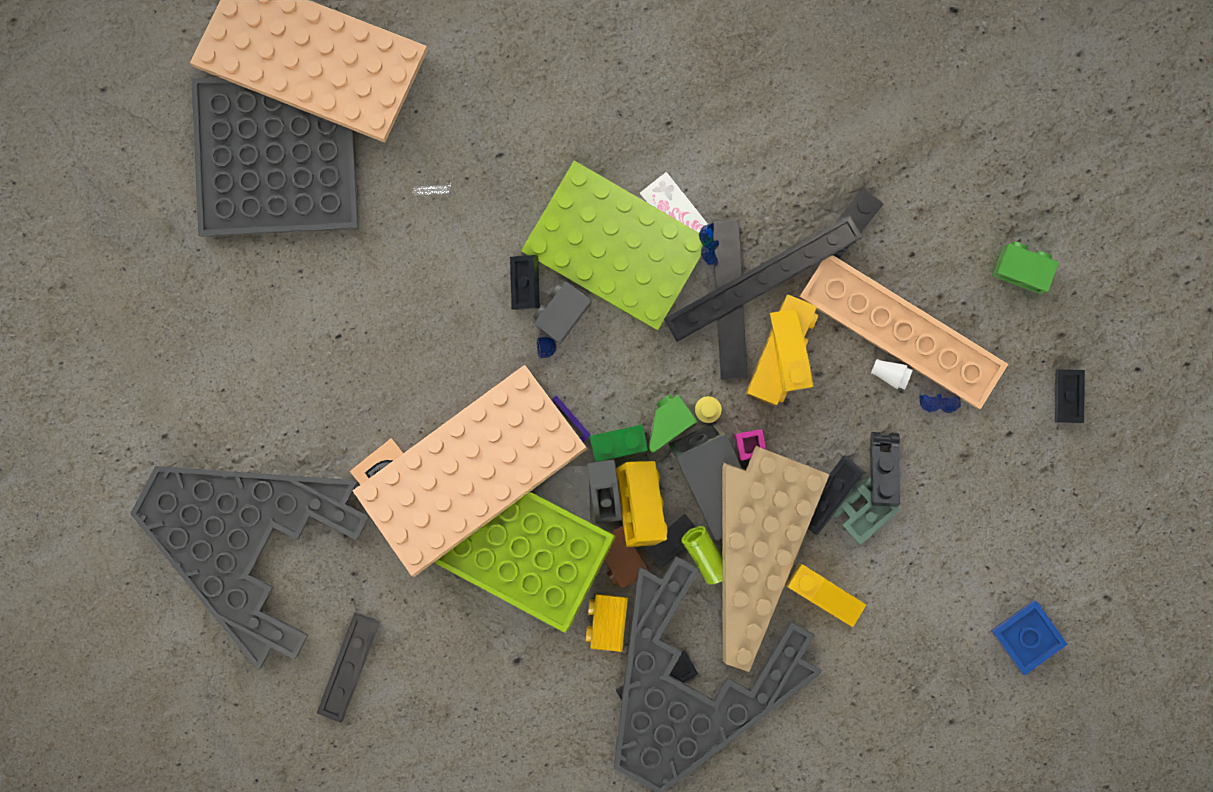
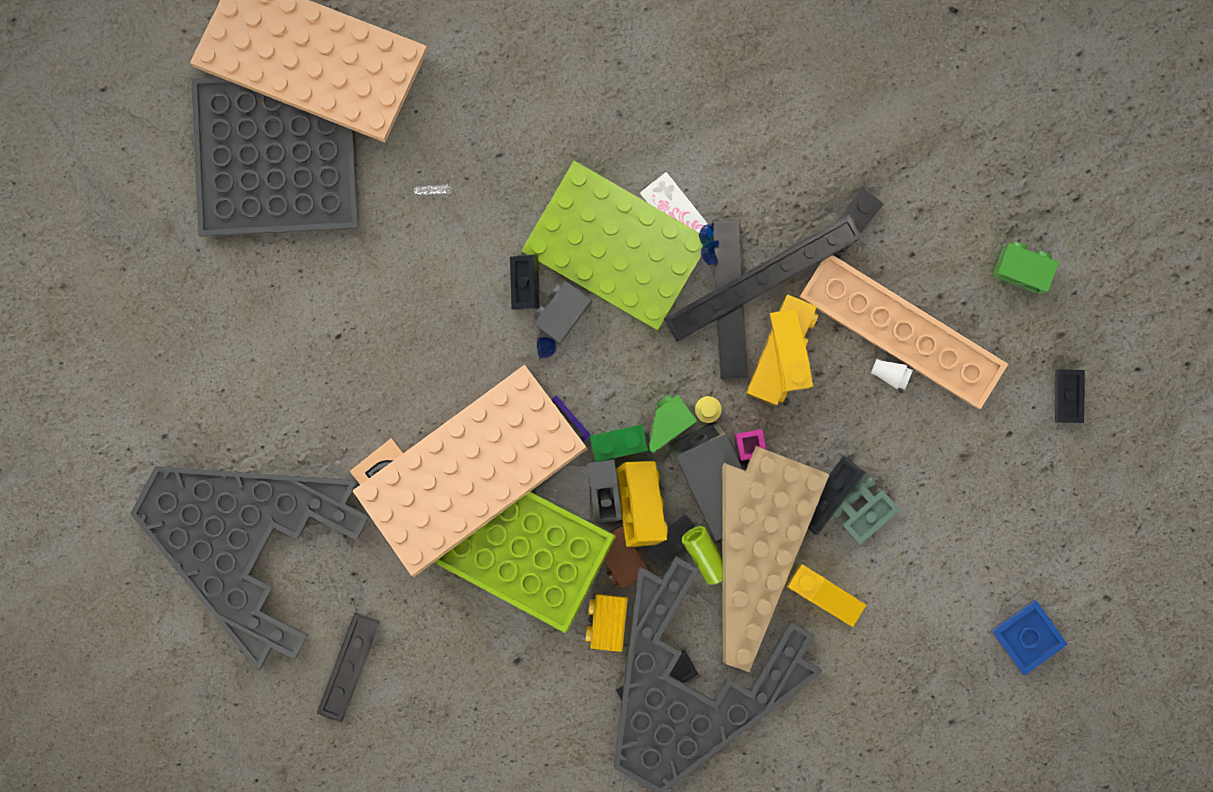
(885, 470): black plate -> none
(933, 404): clear blue piece -> none

